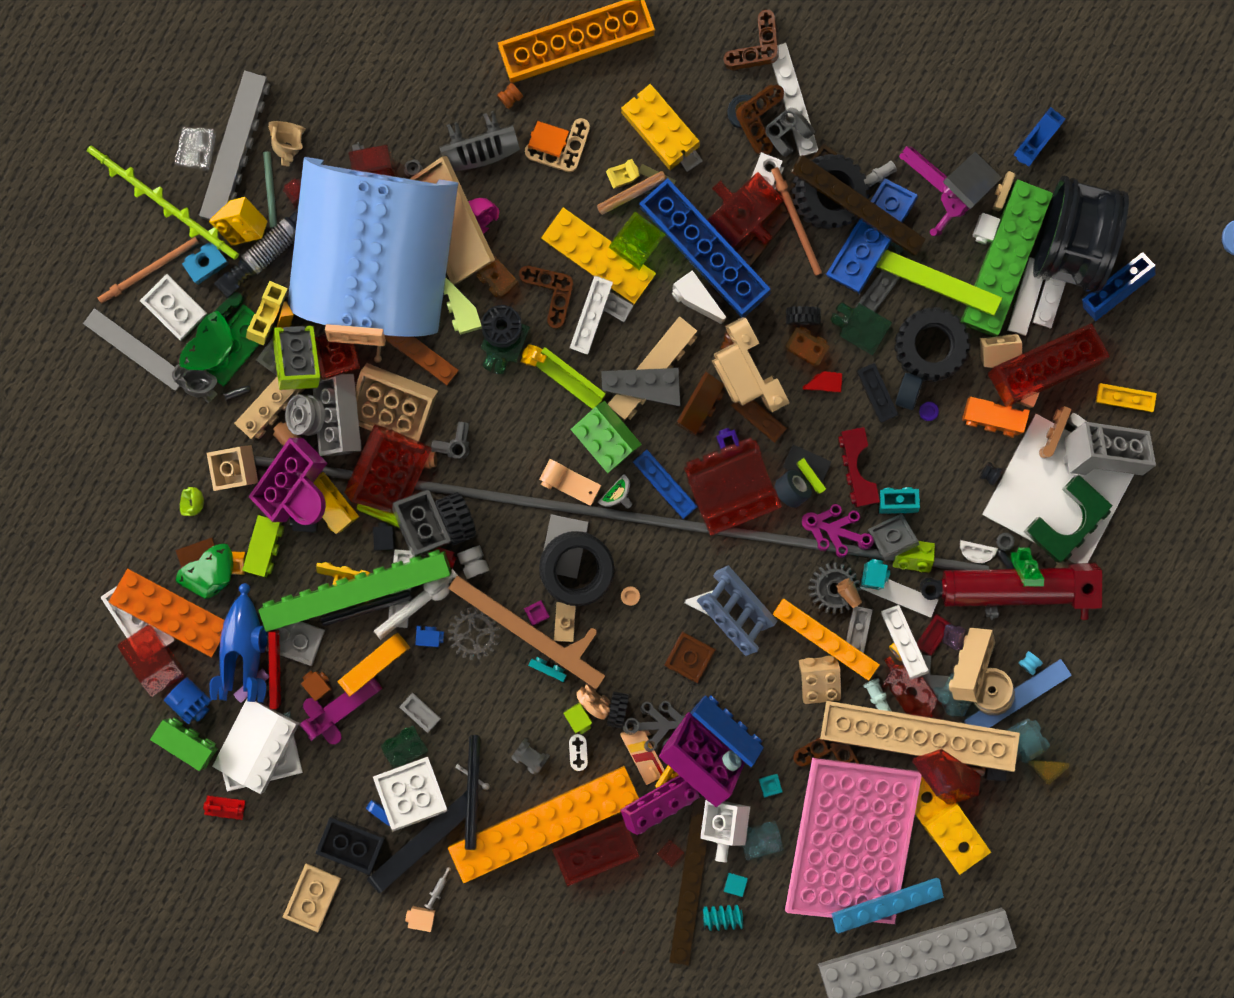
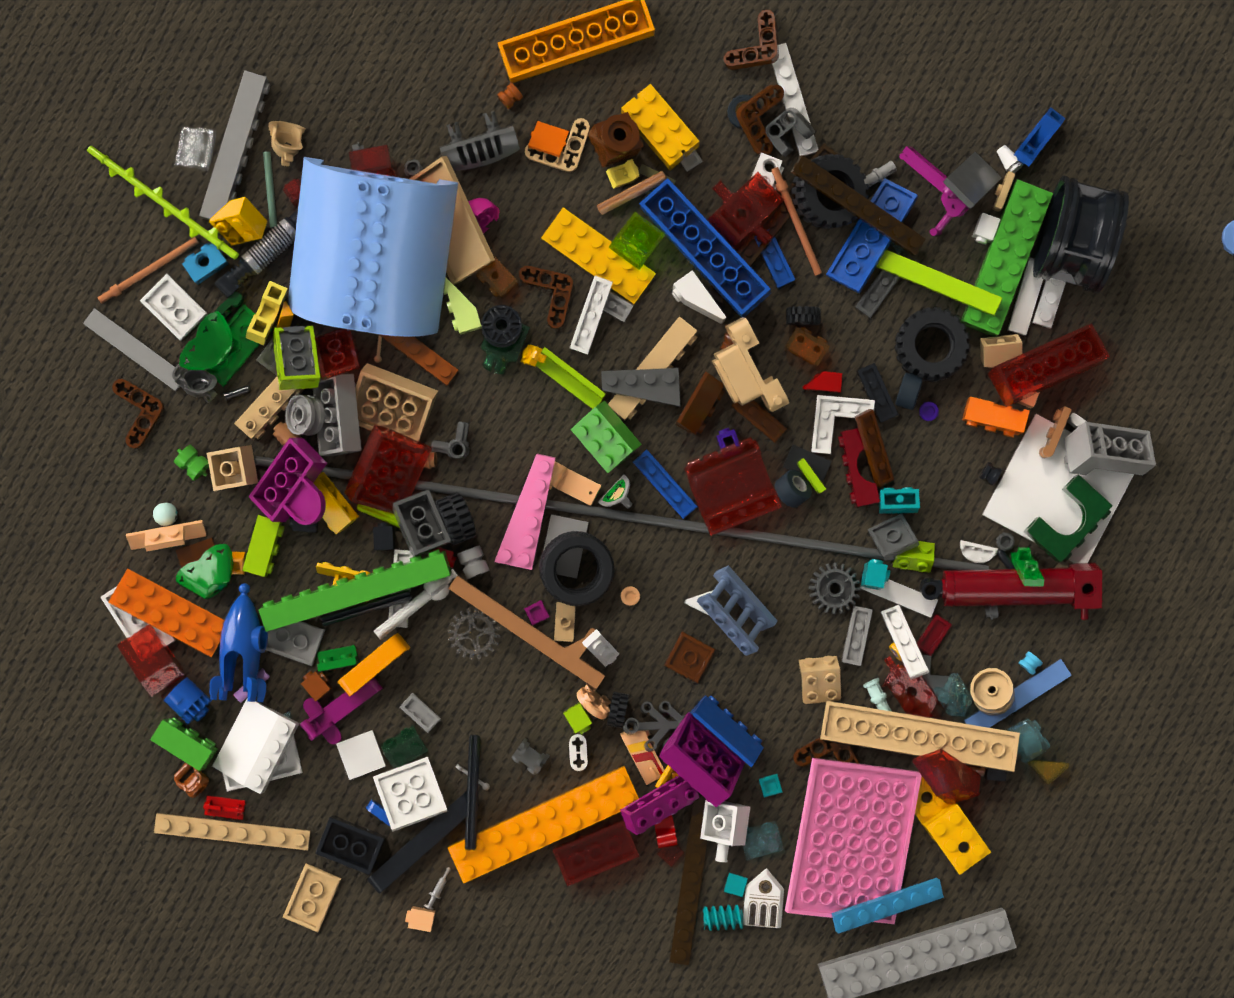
(145, 412): none -> reddish brown beam
(165, 514): none -> light aqua piece
(166, 536): none -> light nougat bracket
(189, 460): none -> bright green wheel
(195, 782): none -> dark orange piece
(197, 501): lime hair -> none
(232, 831): none -> tan plate
(274, 668): red tile -> none
(337, 658): none -> green bracket
(355, 335): light nougat tile -> none
(361, 754): none -> white tile
(429, 636): blue brick -> none
(524, 527): none -> bright pink wing
(540, 664): teal plate -> none
(601, 648): none -> white plate
(615, 139): none -> reddish brown piece
(666, 833): none -> red axle
(731, 760): light aqua tile -> none
(763, 901): none -> white tile
(777, 263): none -> blue plate
(826, 410): none -> white plate
(826, 639): light orange brick -> none
(834, 530): magenta plant -> none
(849, 592): medium nougat cone -> none
(861, 326): clear green plate -> none
(874, 447): none -> reddish brown tile
(954, 636): clear purple tile -> none
(972, 664): tan brick -> none
(1008, 159): none -> white cone
(1119, 286): blue brick -> none
(1125, 397): yellow plate -> none

